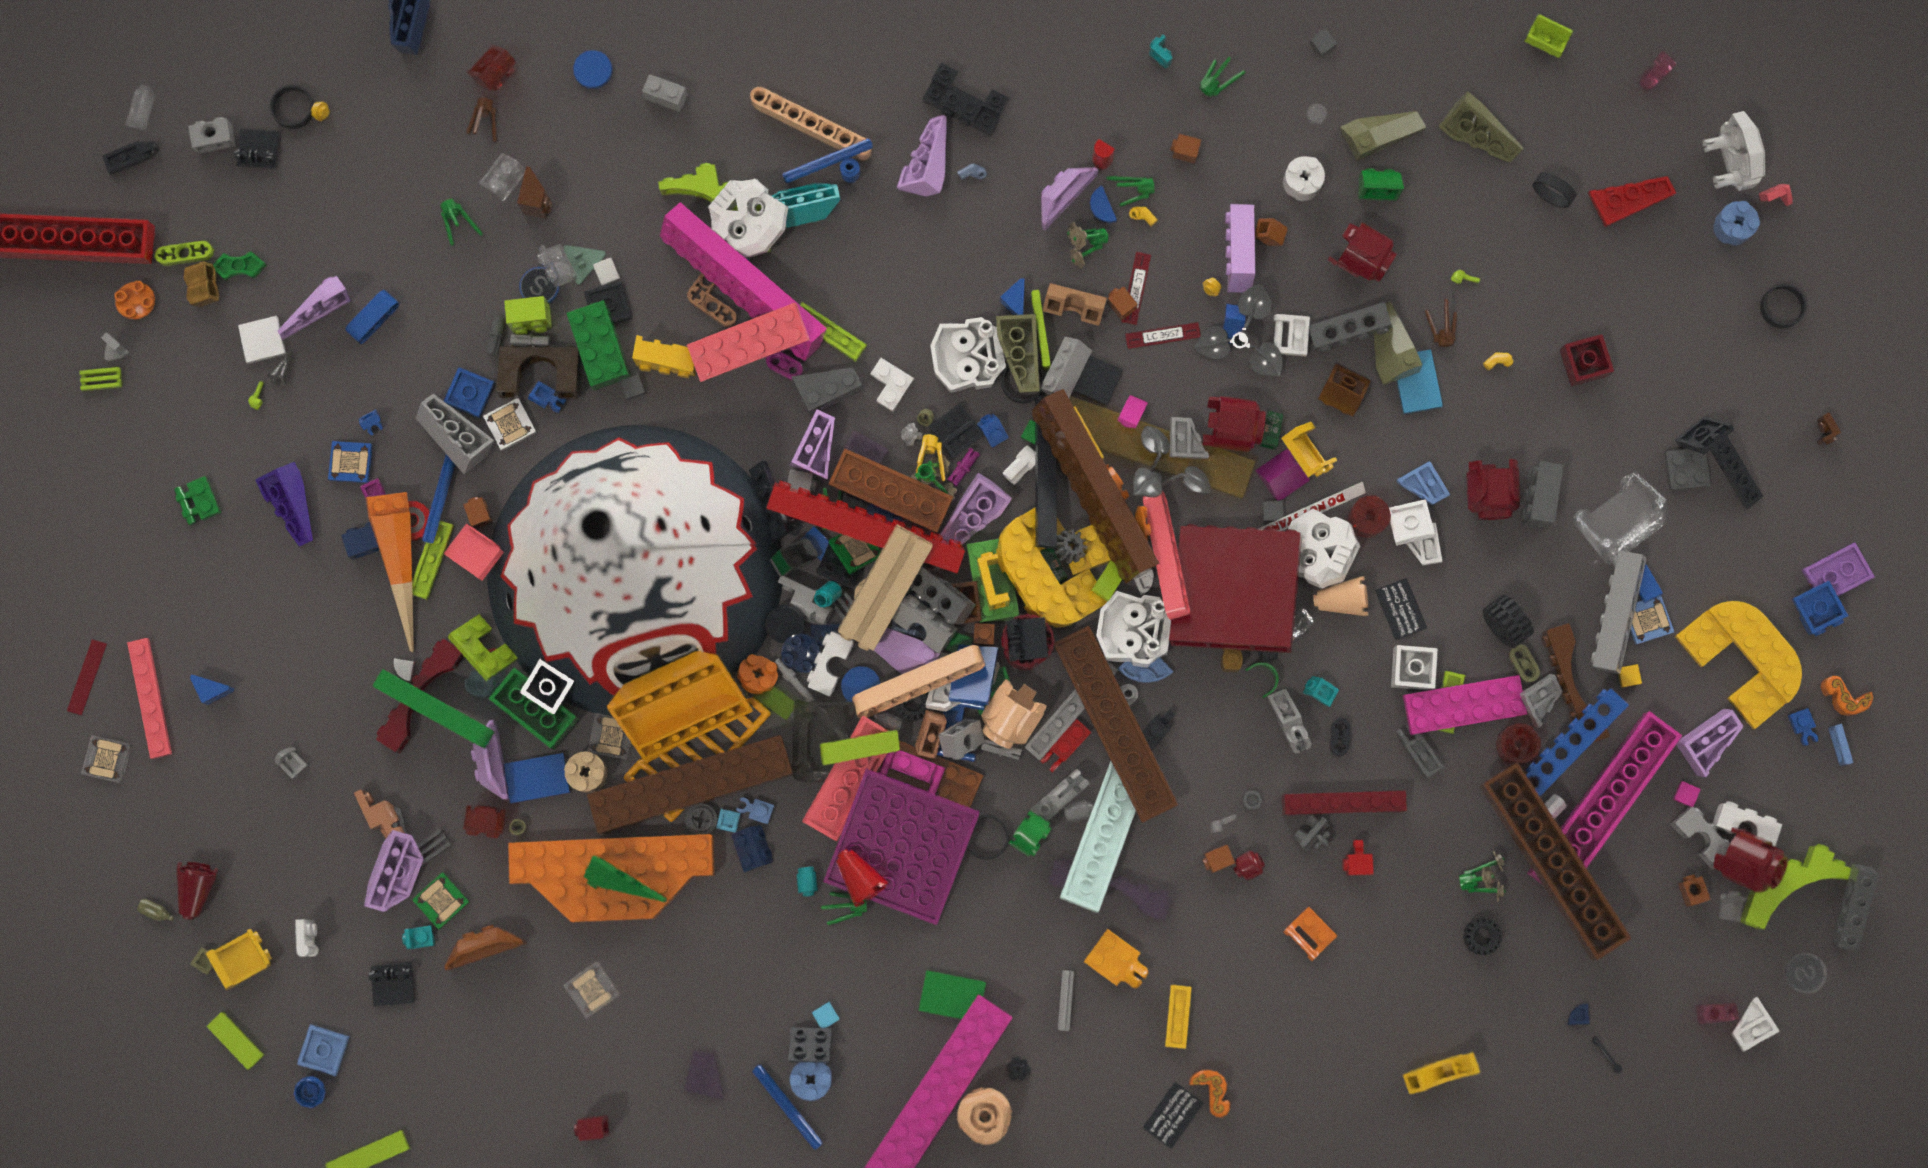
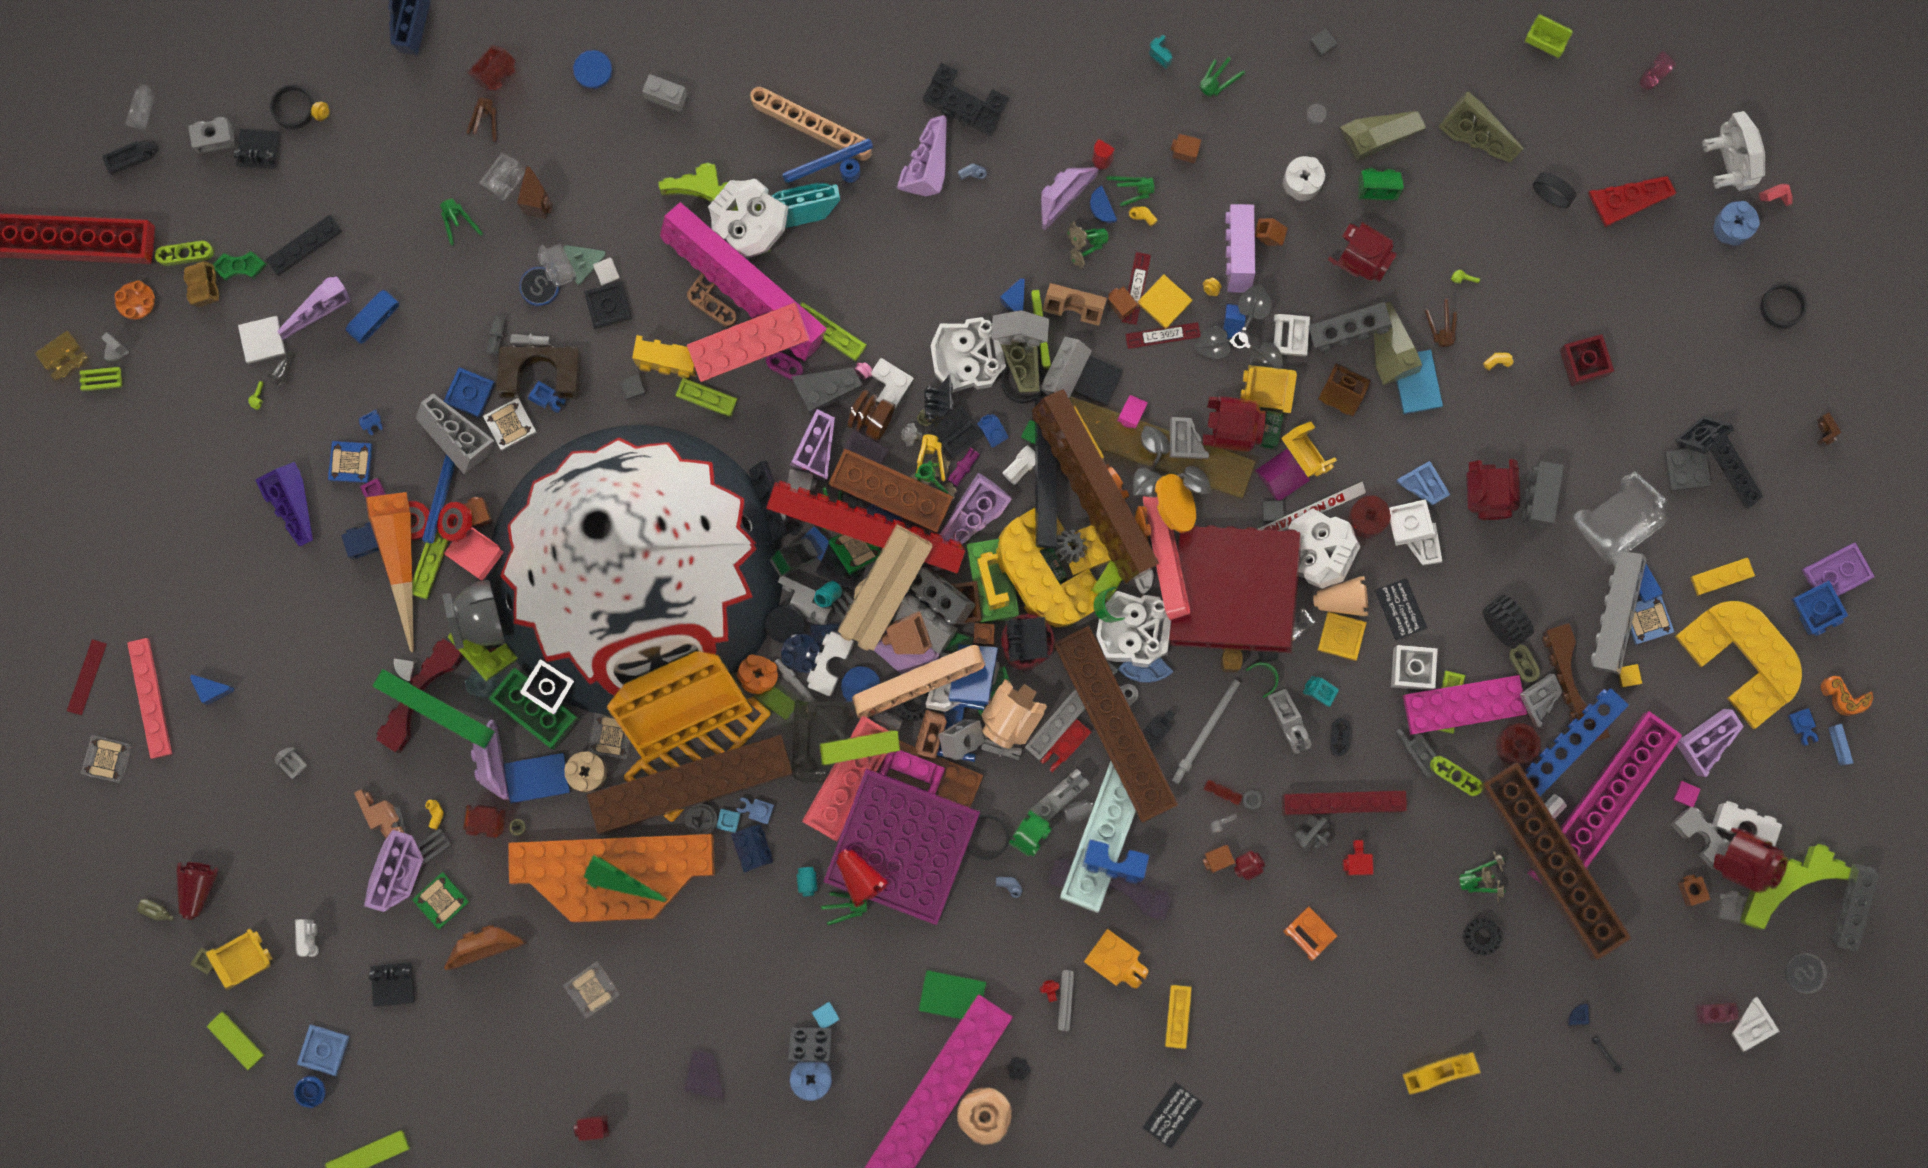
(58, 350): none -> clear yellow plate
(203, 499): green plate -> none
(303, 245): none -> black plate
(418, 937): teal bracket -> none
(436, 811): none -> yellow arm
(446, 517): none -> red tile
(474, 616): none -> dark grey plate
(528, 315): lime brick -> none
(598, 345): green brick -> none
(706, 397): none -> lime tile
(786, 1105): blue axle -> none
(863, 371): none -> bright pink plate
(872, 416): none -> reddish brown wheel
(908, 635): none -> nougat torso
(938, 401): none -> black hinge
(1011, 884): none -> sand blue arm
(1020, 327): none -> light grey brick
(1050, 987): none -> red plate
(1097, 859): none -> blue arch
(1100, 609): none -> green helmet
(1164, 301): none -> yellow tile
(1175, 503): none -> light orange tile
(1185, 764): none -> light grey bar
(1217, 1090): orange animal -> none
(1223, 792): none -> clear red axle
(1269, 387): none -> yellow panel
(1341, 636): none -> yellow tile
(1445, 762): none -> lime beam
(1722, 576): none -> yellow plate

